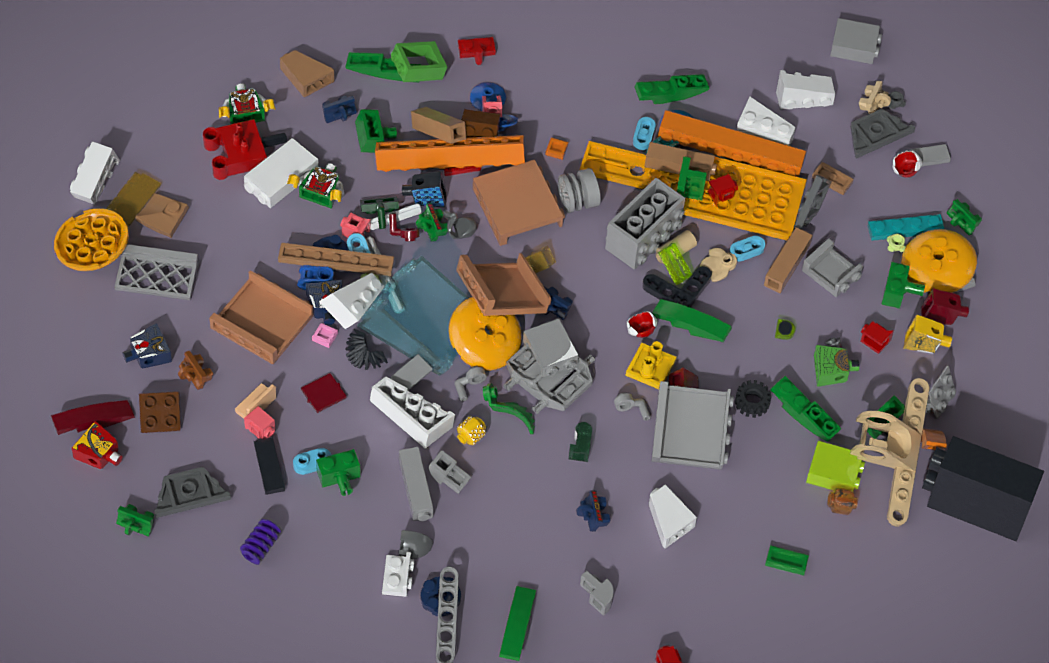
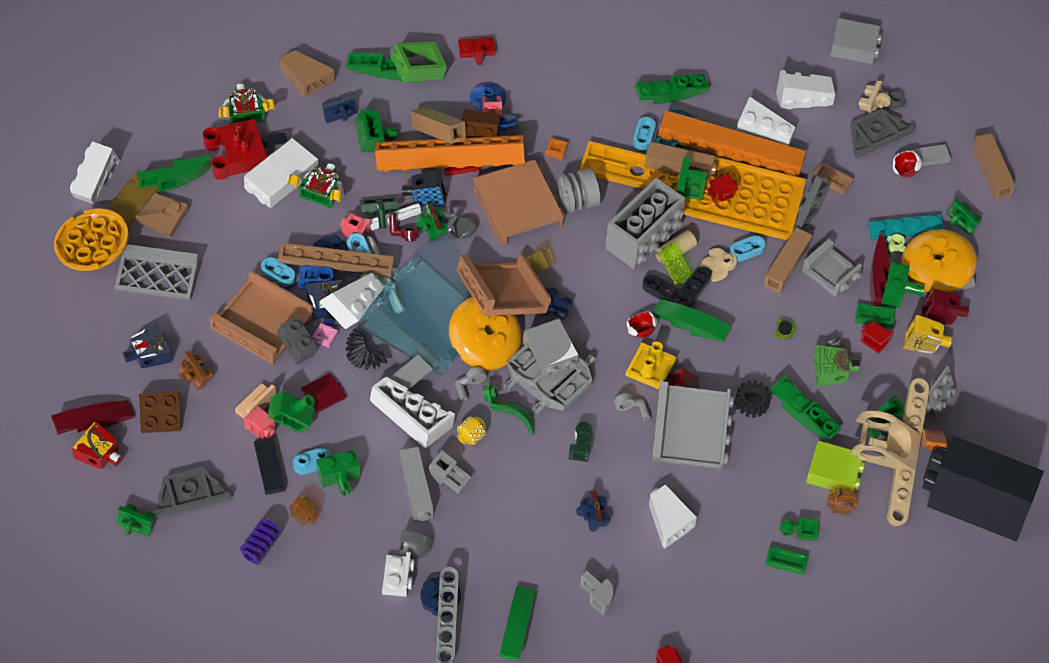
(181, 173): none -> green slope
(278, 273): none -> medium azure plate
(291, 411): none -> green brick
(297, 340): none -> dark grey brick
(304, 510): none -> clear orange head
(806, 529): none -> green plate
(869, 313): none -> green tile
(879, 269): none -> dark red slope
(993, 166): none -> medium nougat brick

